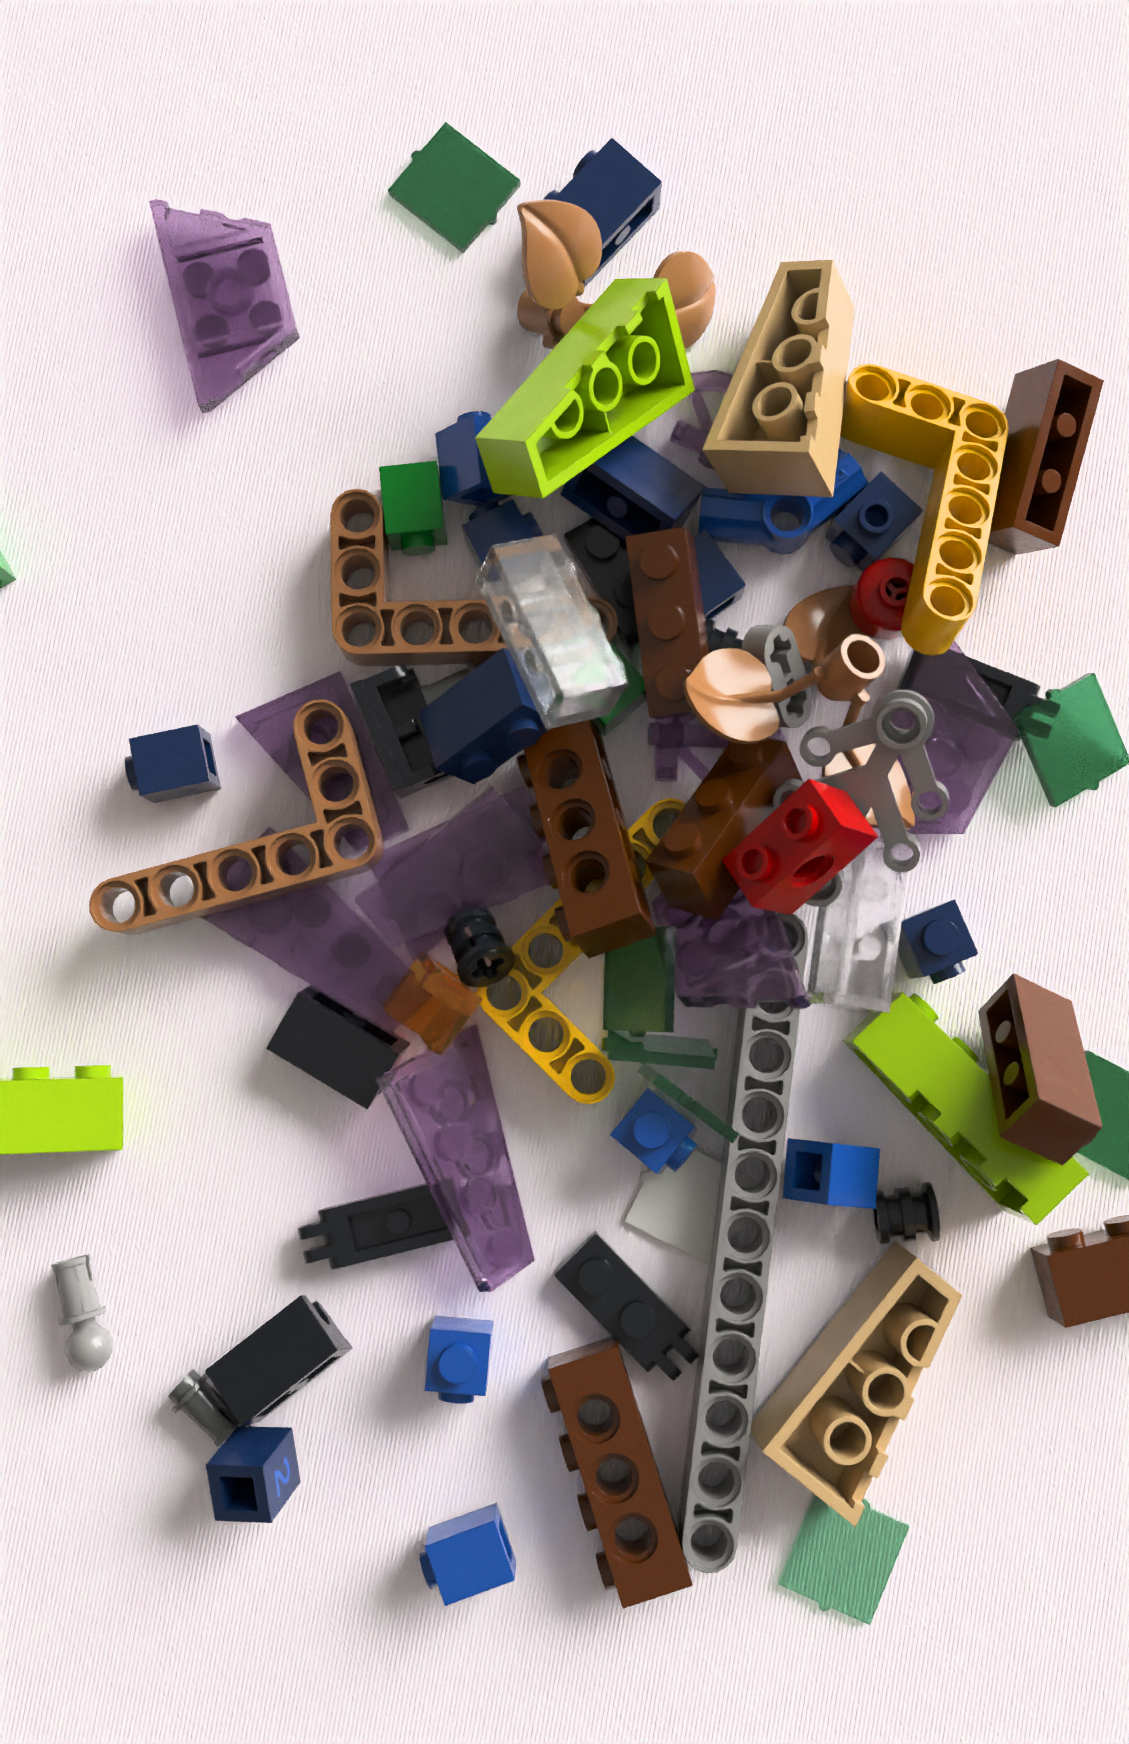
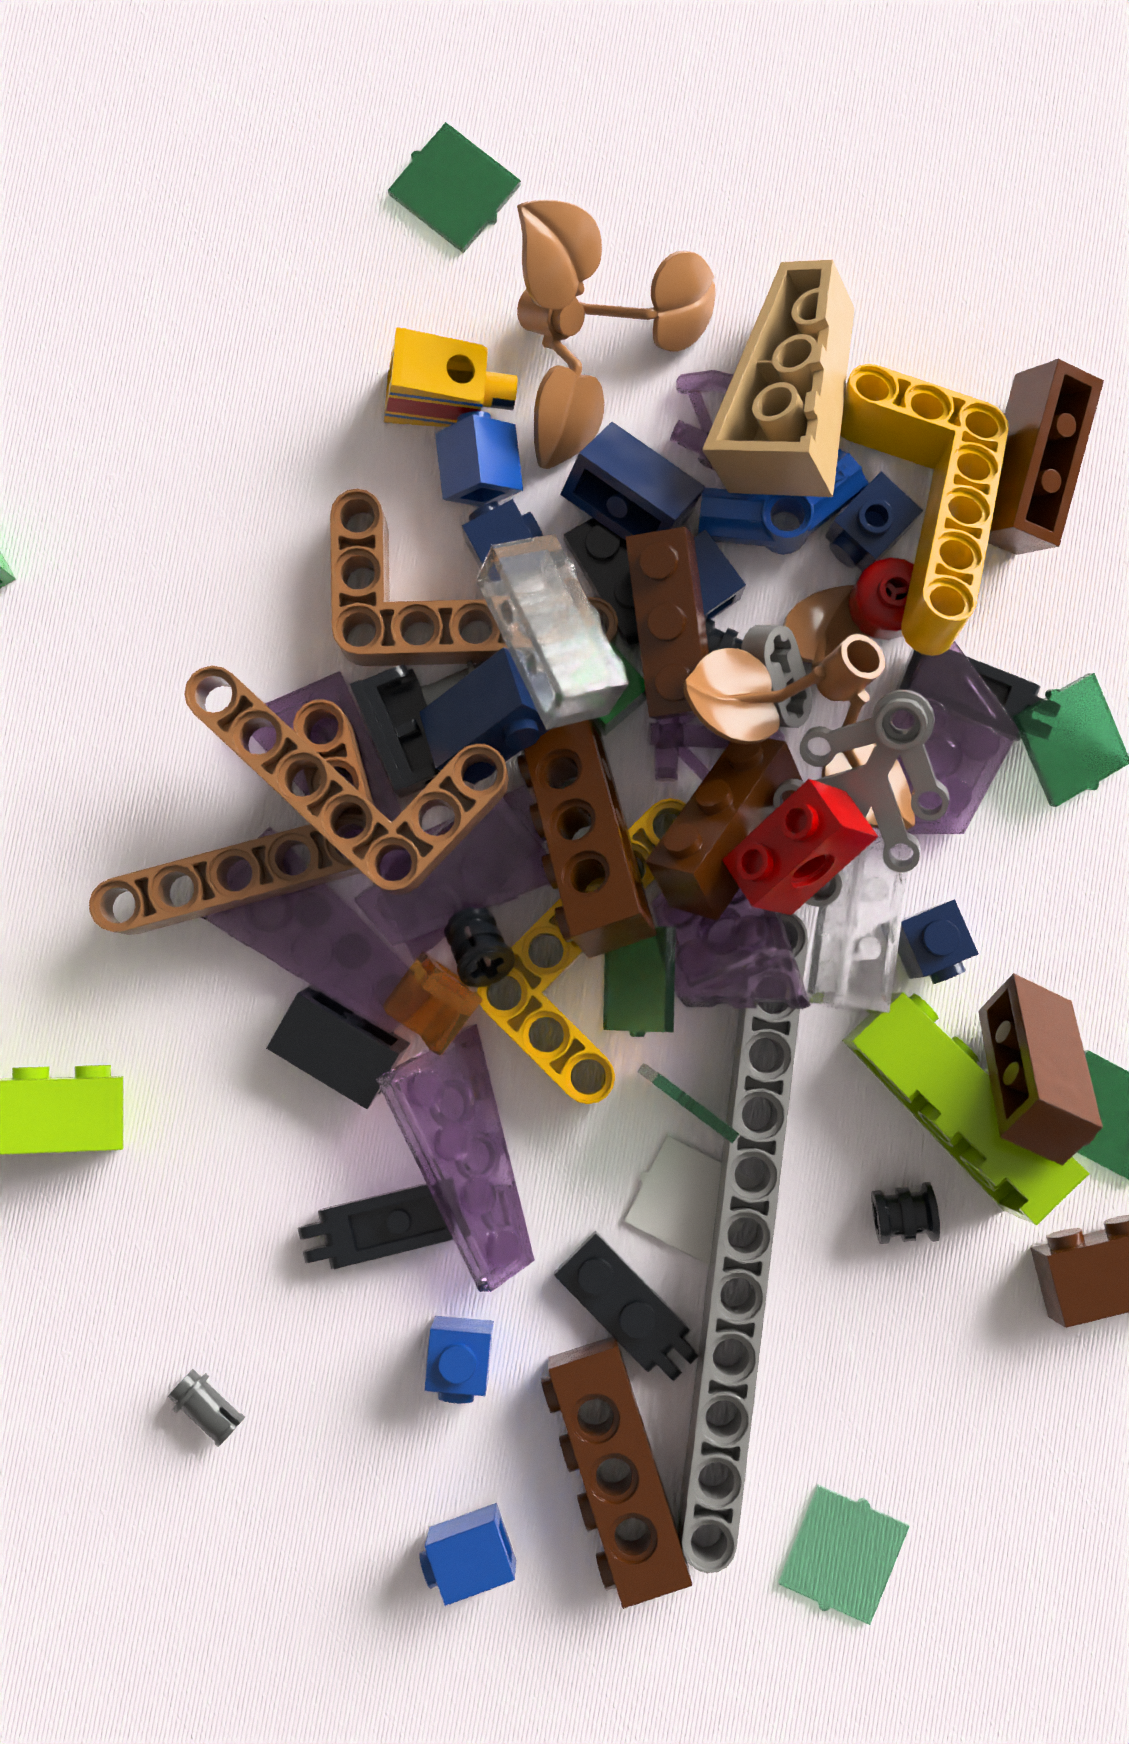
(89, 1343): light grey pin -> none
(172, 764): dark blue brick -> none
(225, 297): clear purple wing -> none
(253, 1474): dark blue brick -> none
(277, 1360): black hinge -> none
(336, 795): none -> medium nougat beam
(413, 507): green brick -> none
(441, 378): none -> yellow torso
(590, 392): lime wedge -> none
(615, 193): dark blue brick -> none
(656, 1134): blue brick -> none
(660, 1050): clear green piece -> none
(831, 1173): blue brick -> none
(857, 1382): tan wedge -> none

